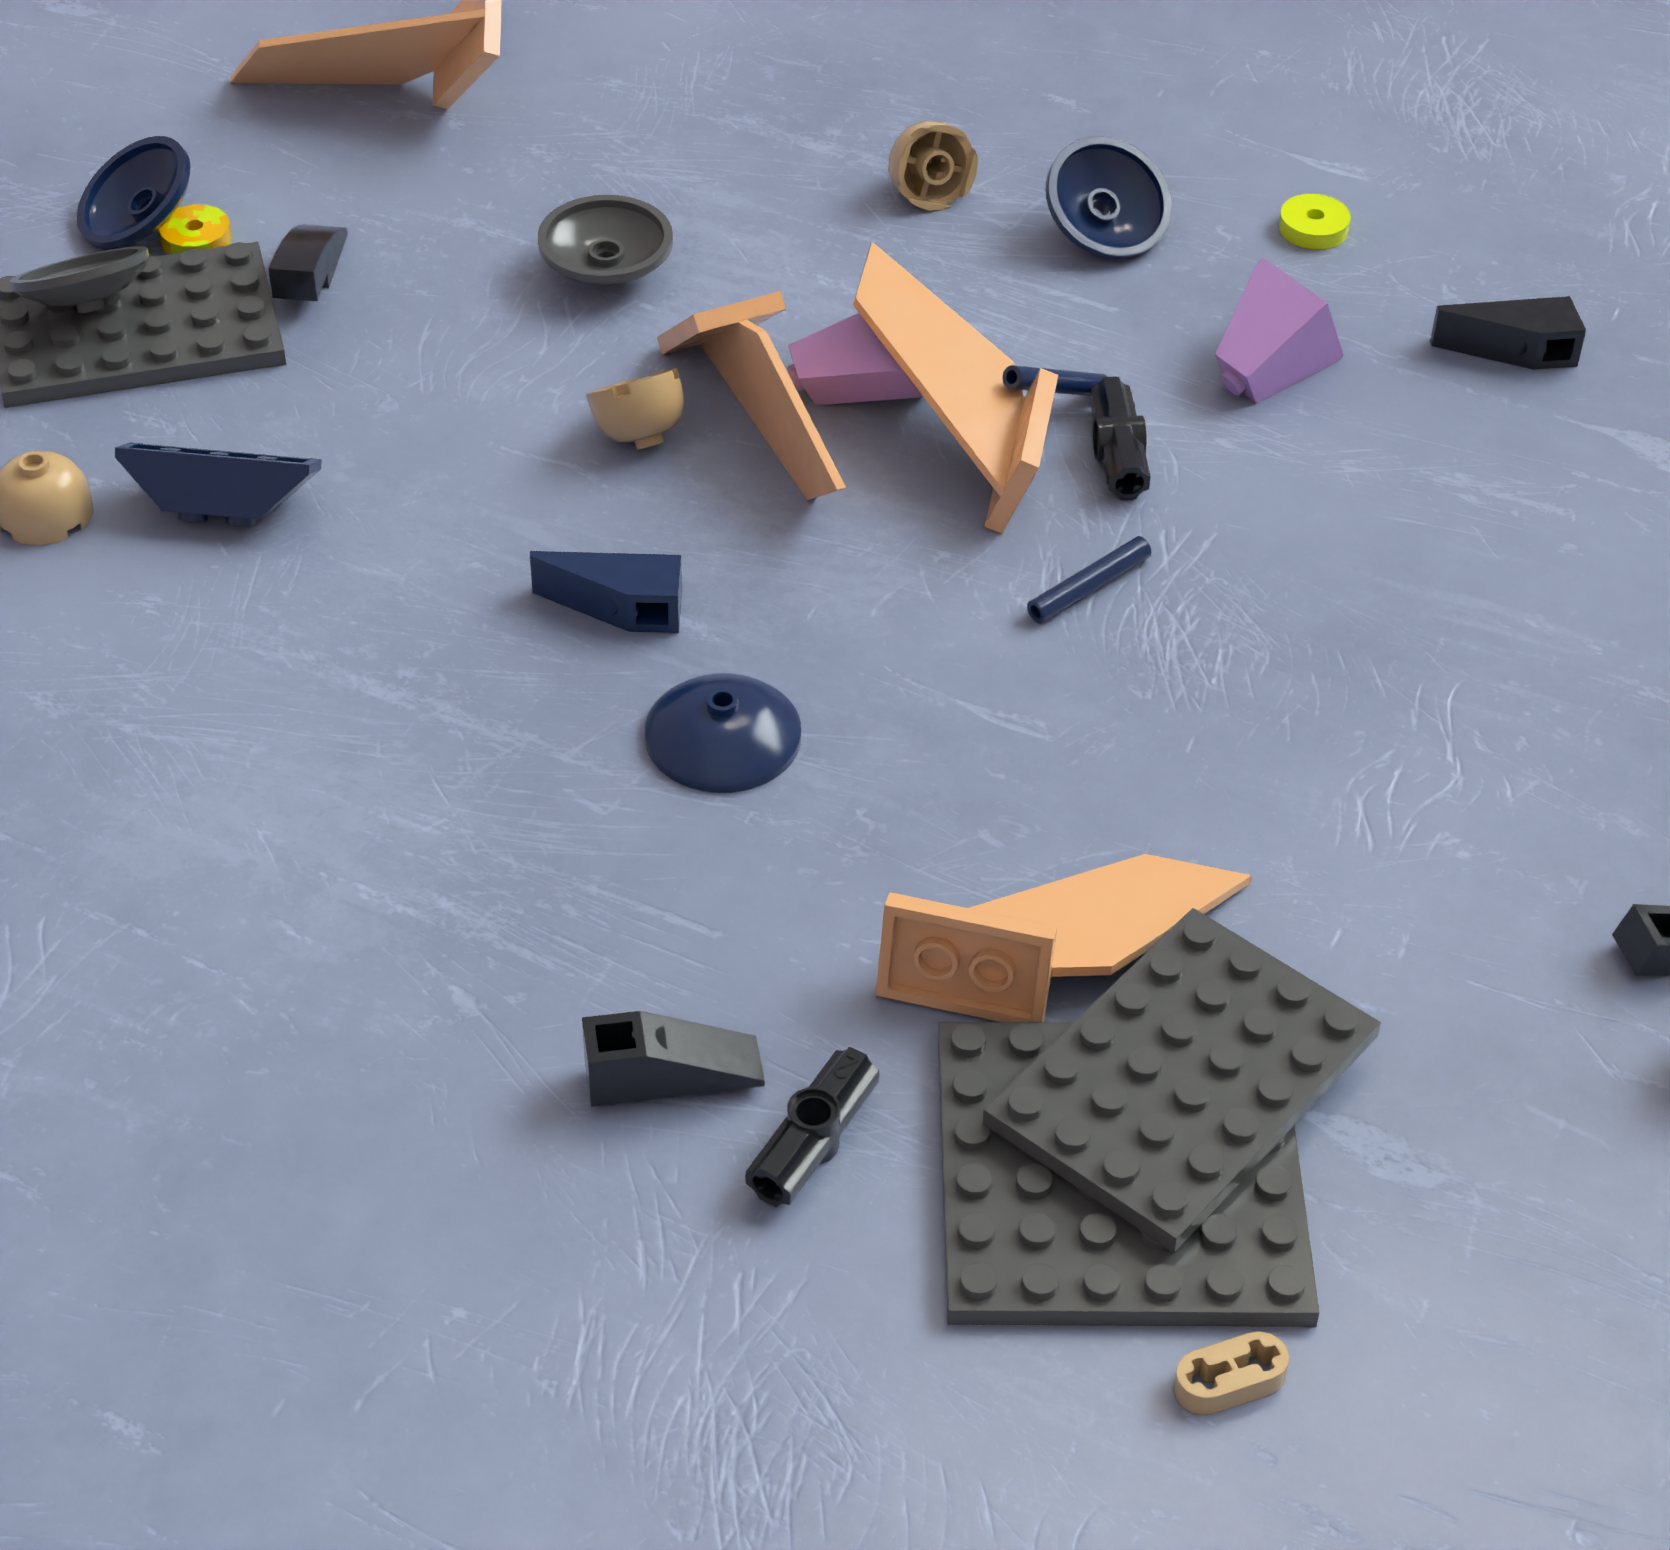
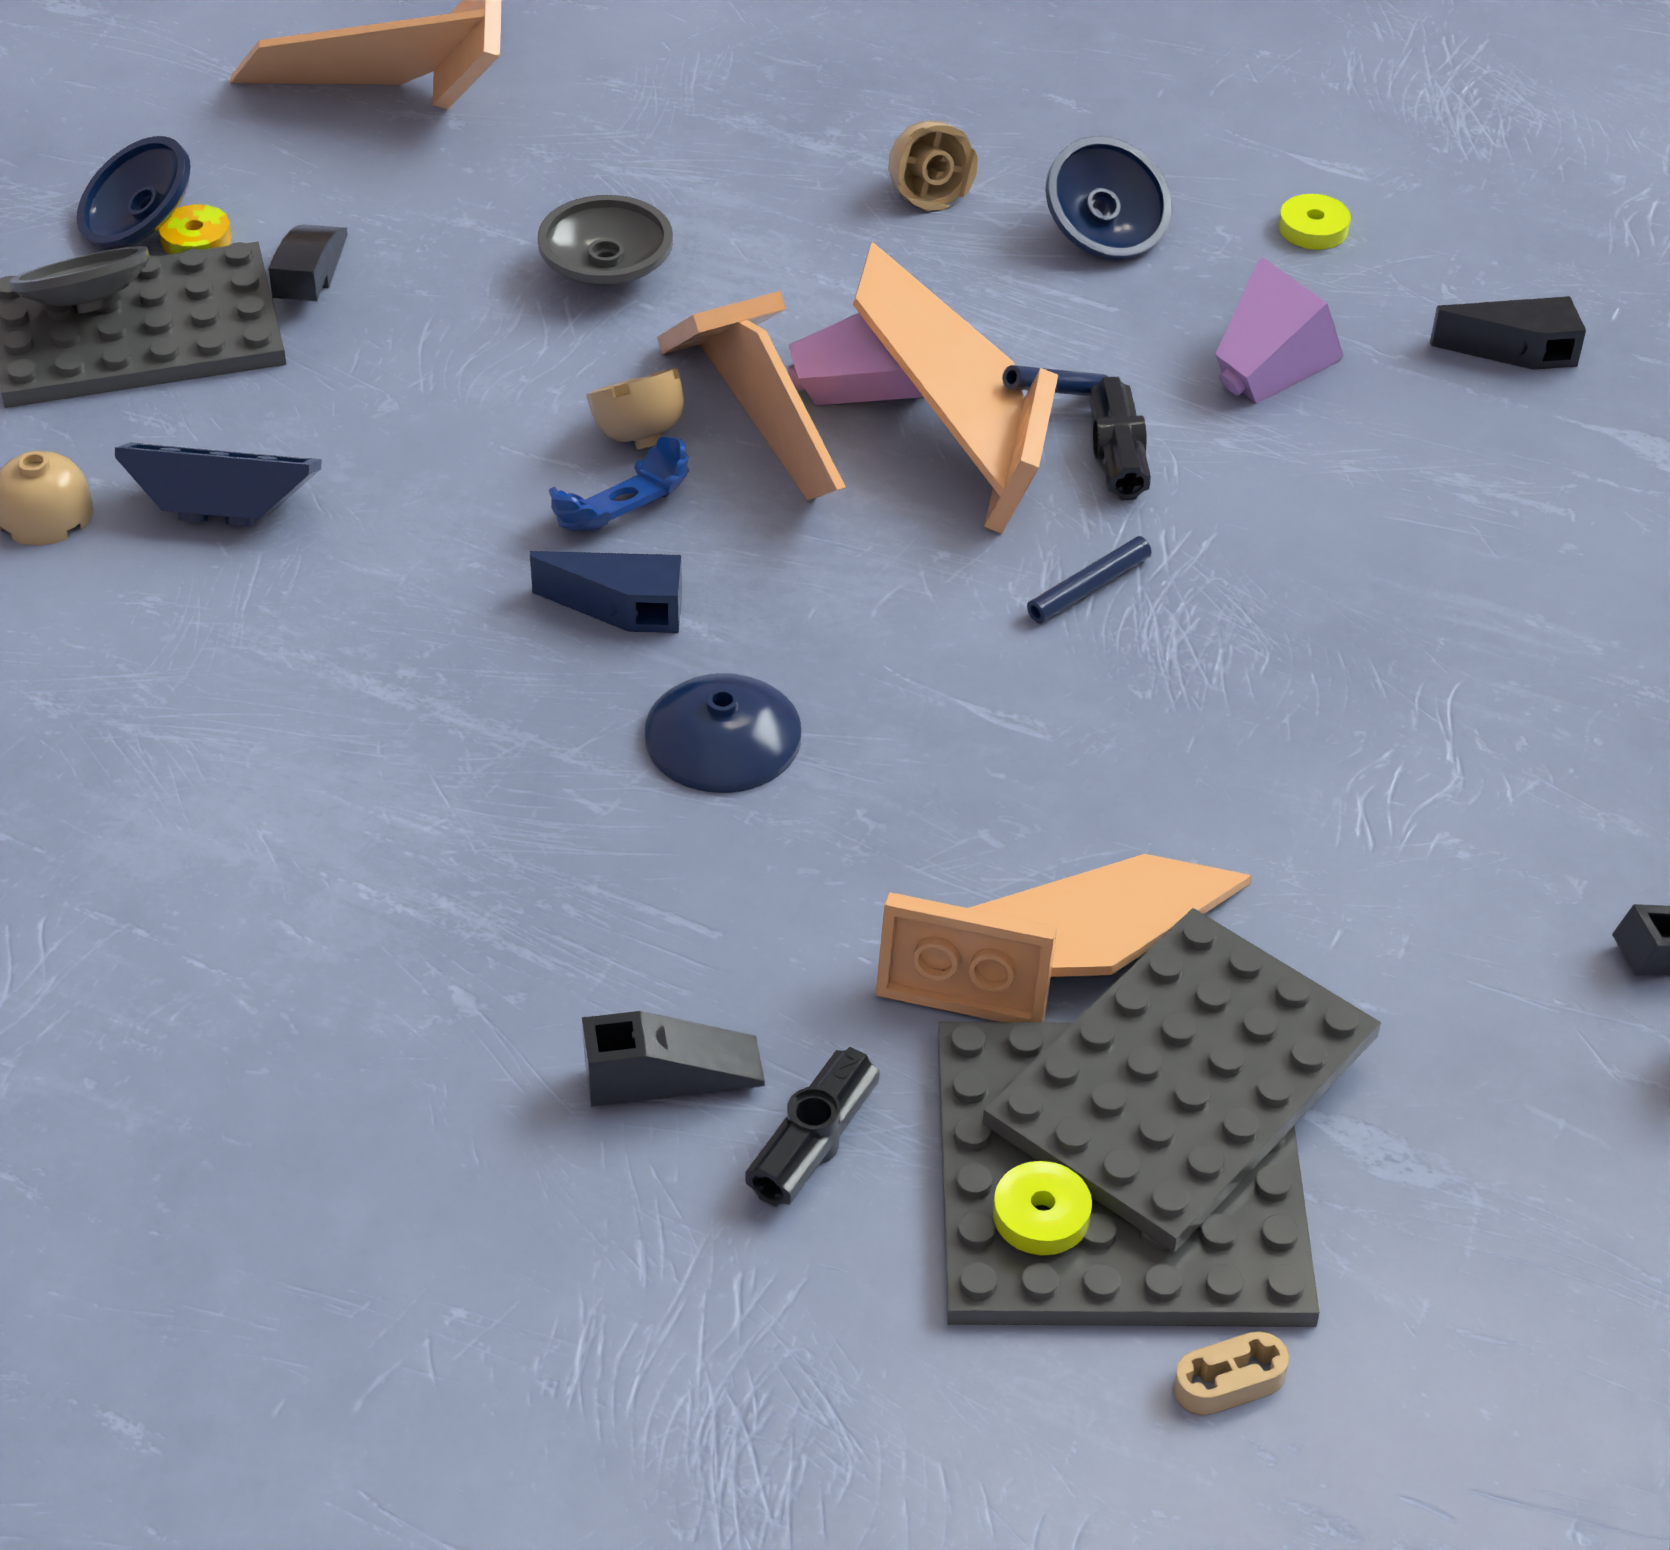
(657, 477): none -> blue piece
(1039, 1230): none -> neon yellow piece

